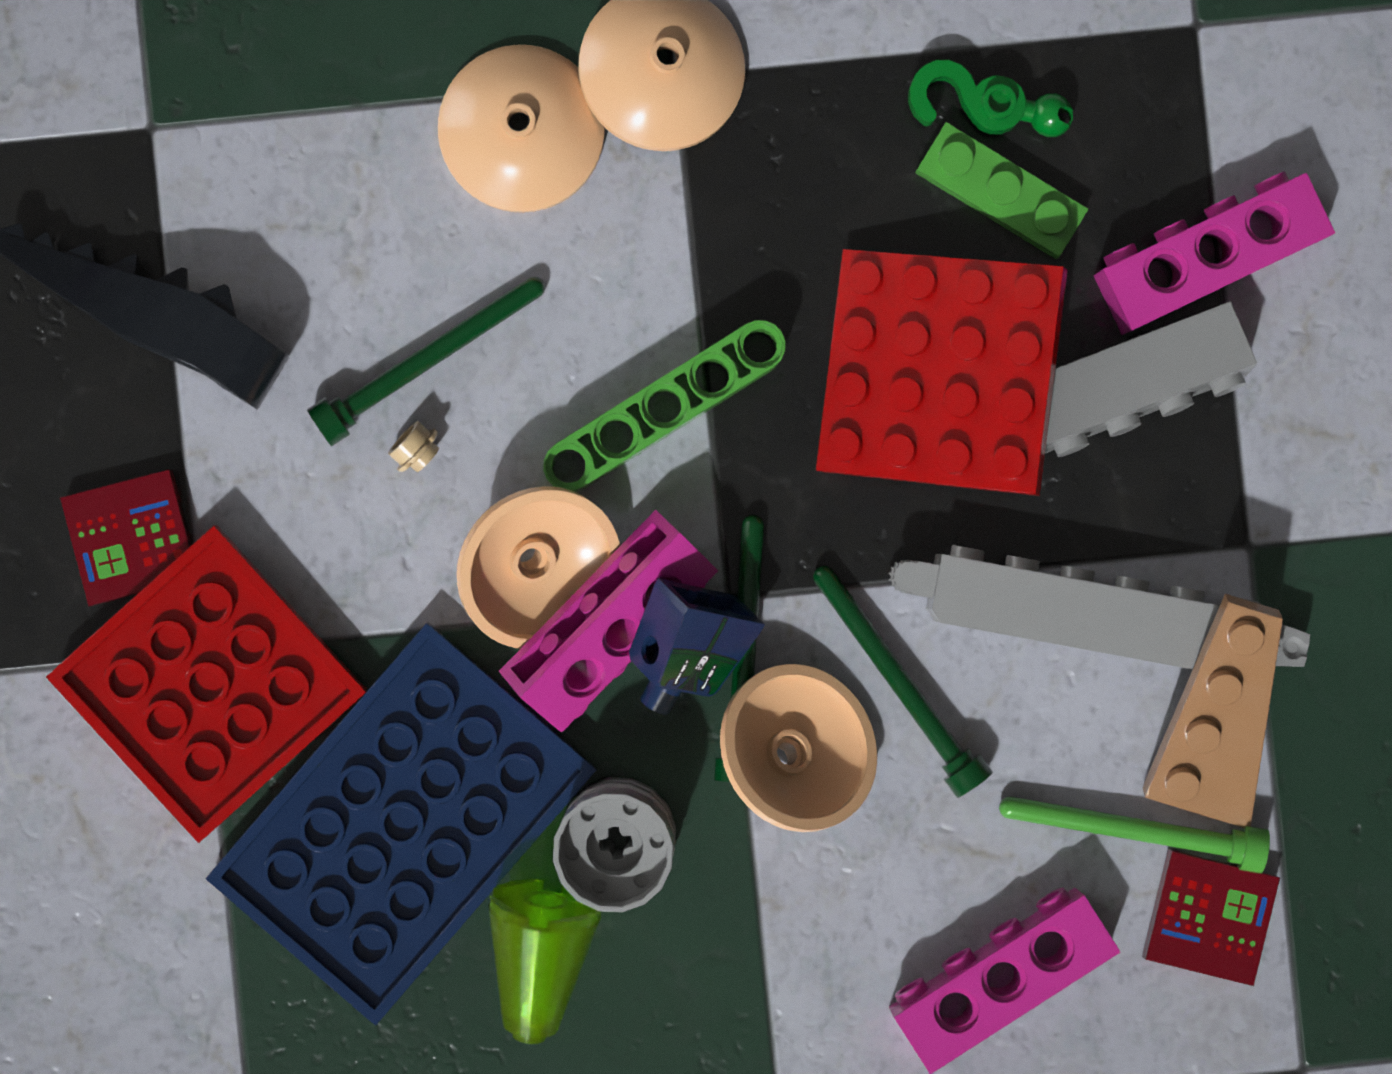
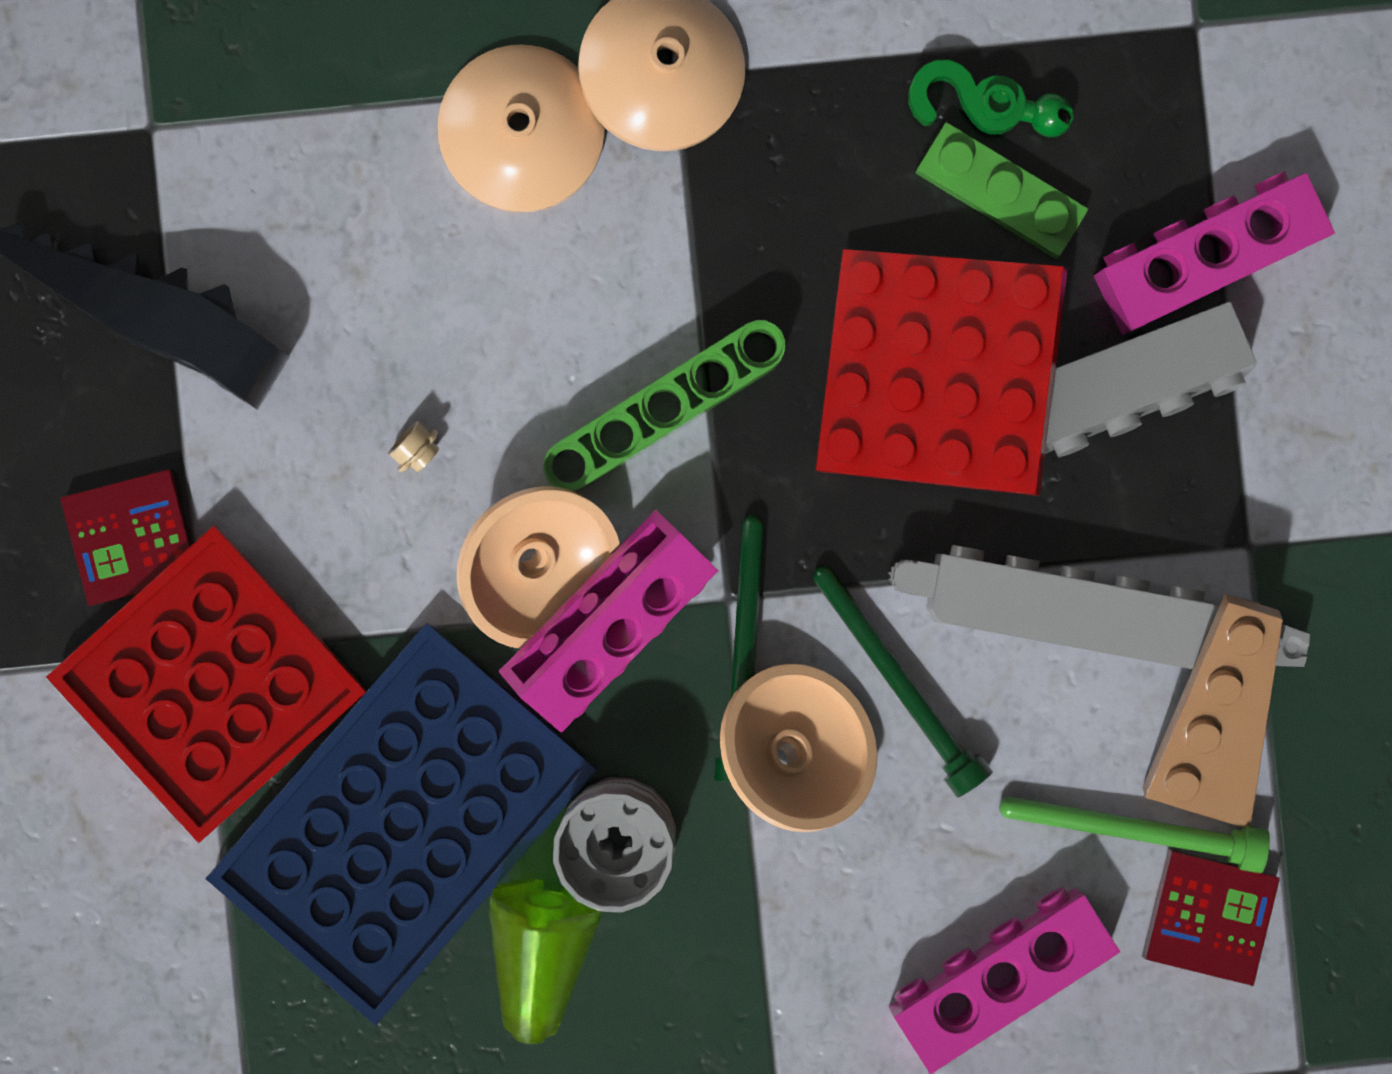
(337, 415): dark green piece -> none
(690, 642): dark blue torso -> none

